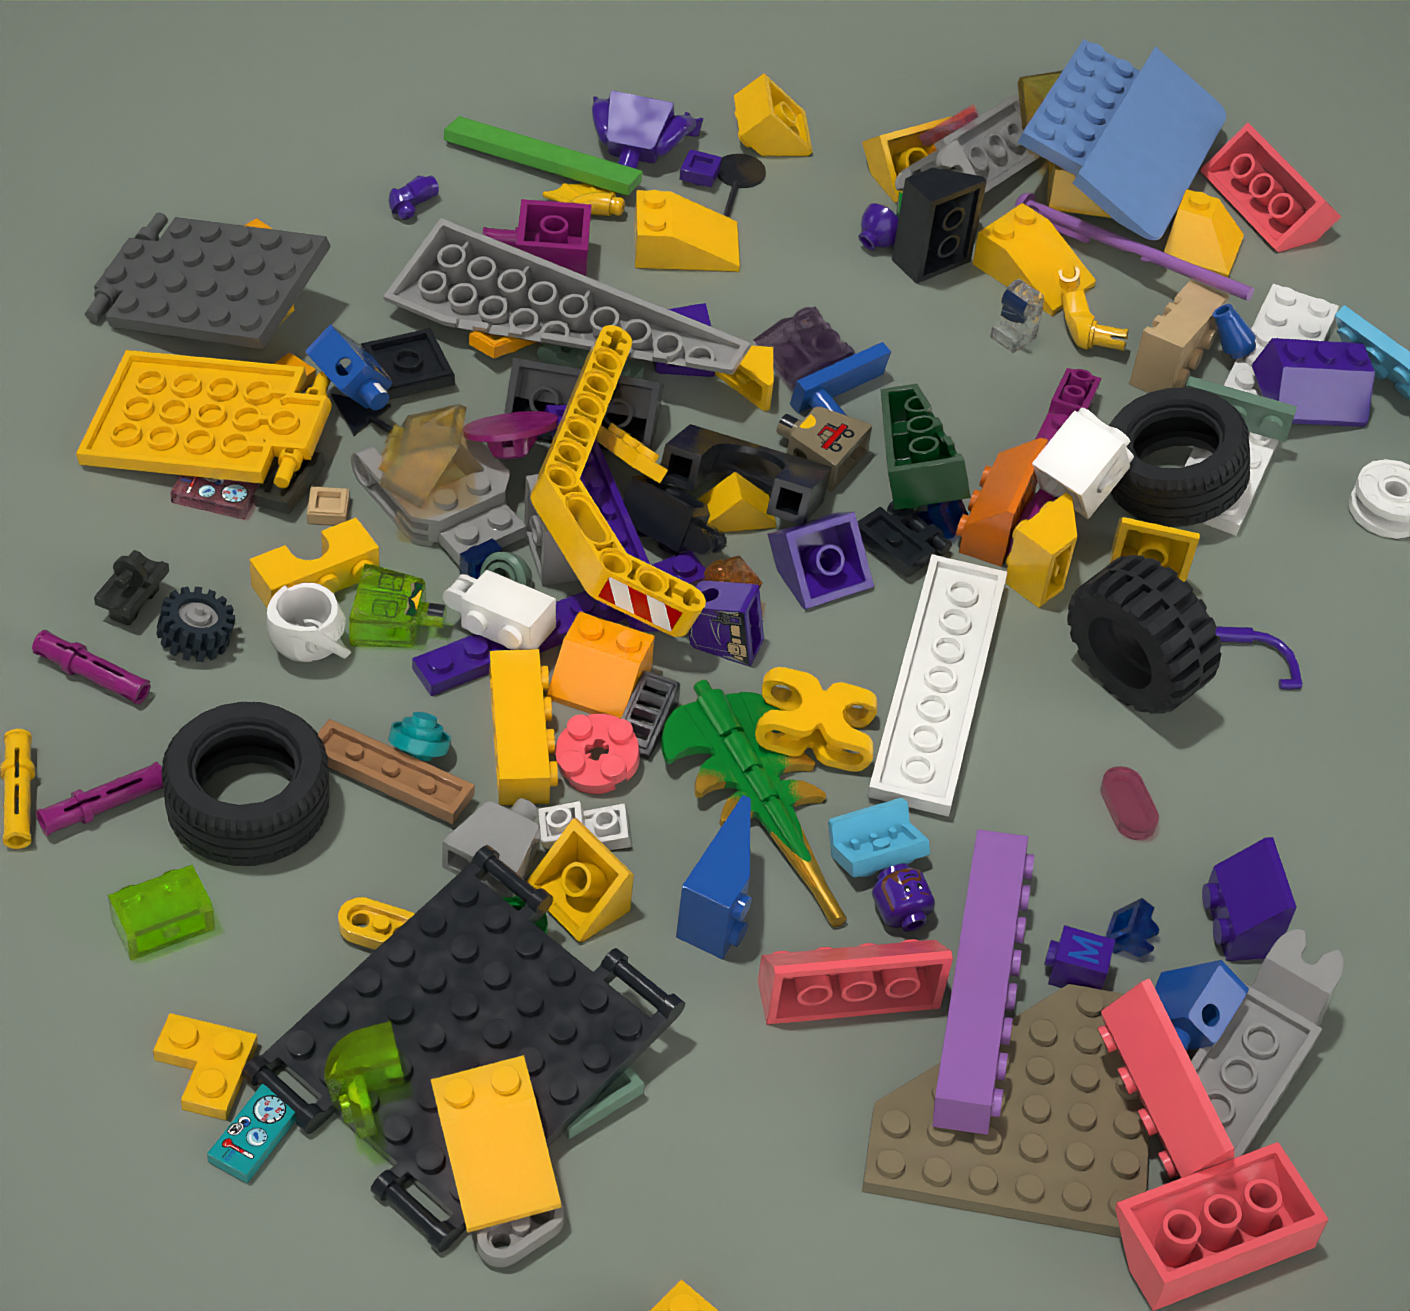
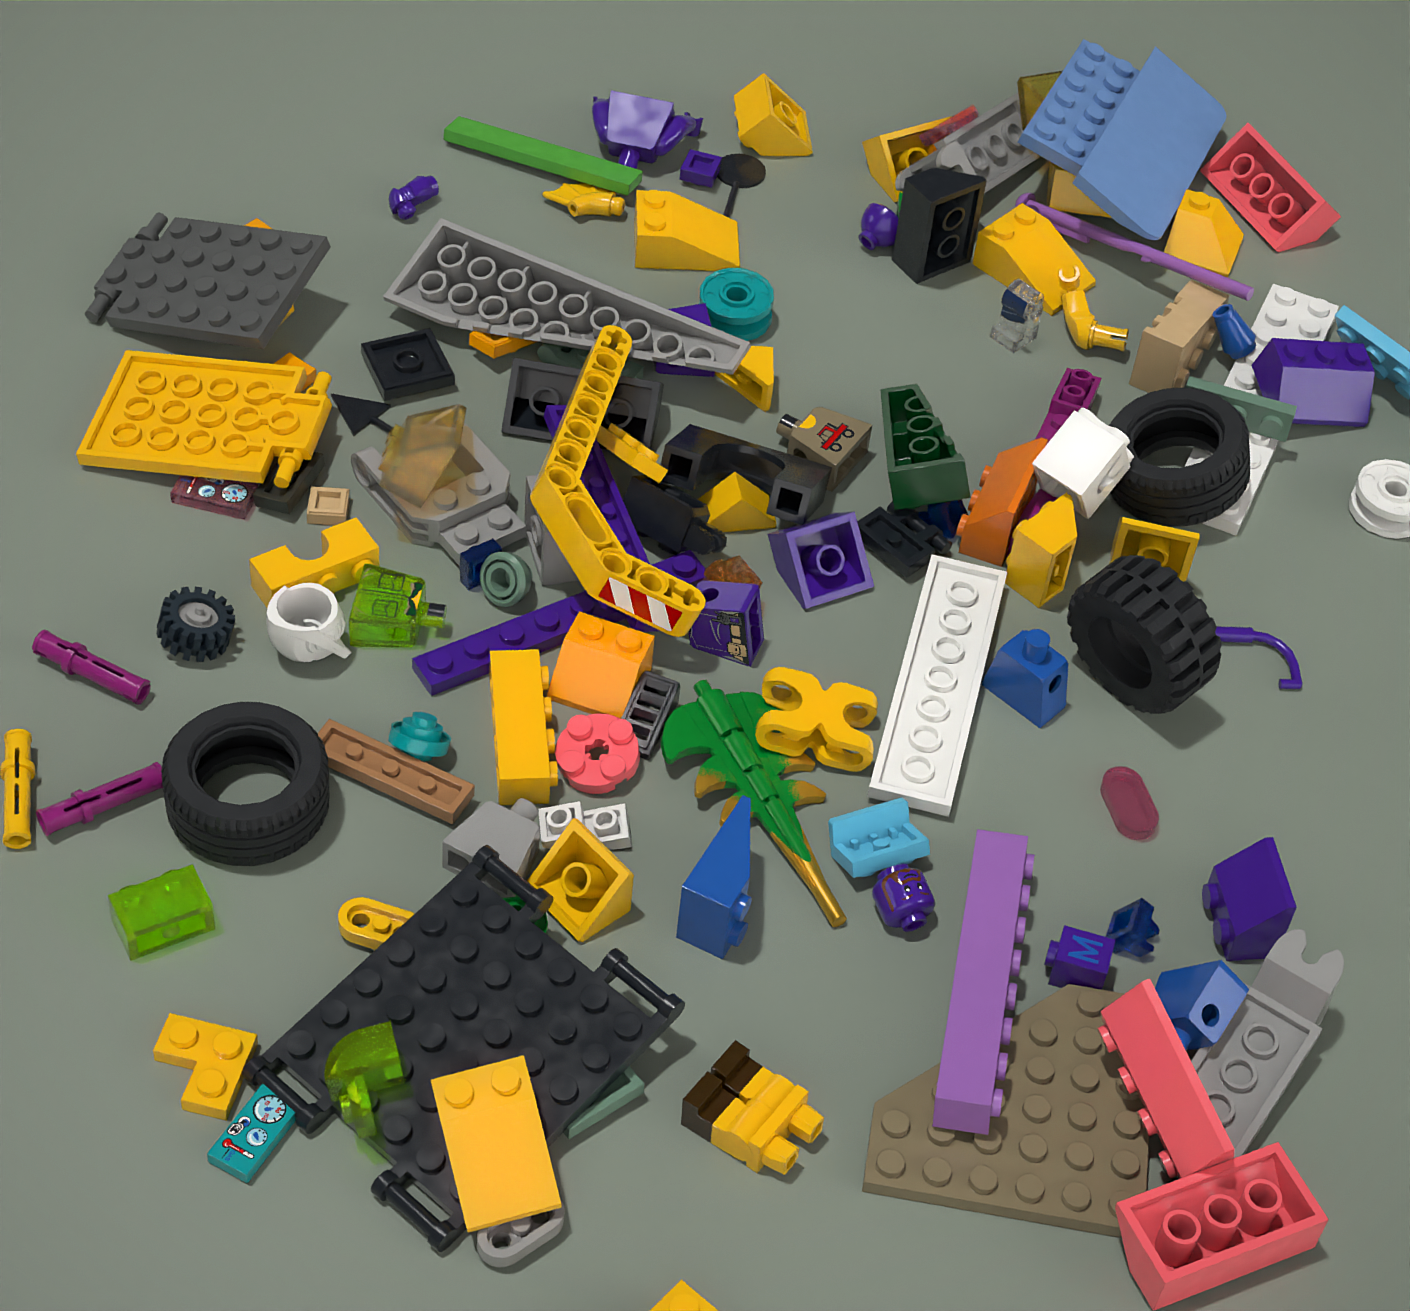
(130, 586): pearl dark grey hips -> none
(361, 379): blue torso -> none
(502, 610): white brick -> none
(511, 433): magenta piece -> none
(551, 232): magenta brick -> none
(738, 302): none -> teal wheel
(750, 1111): none -> yellow hips
(803, 345): clear purple slope -> none
(825, 384): blue piece -> none
(853, 980): coral slope -> none
(1029, 676): none -> blue torso

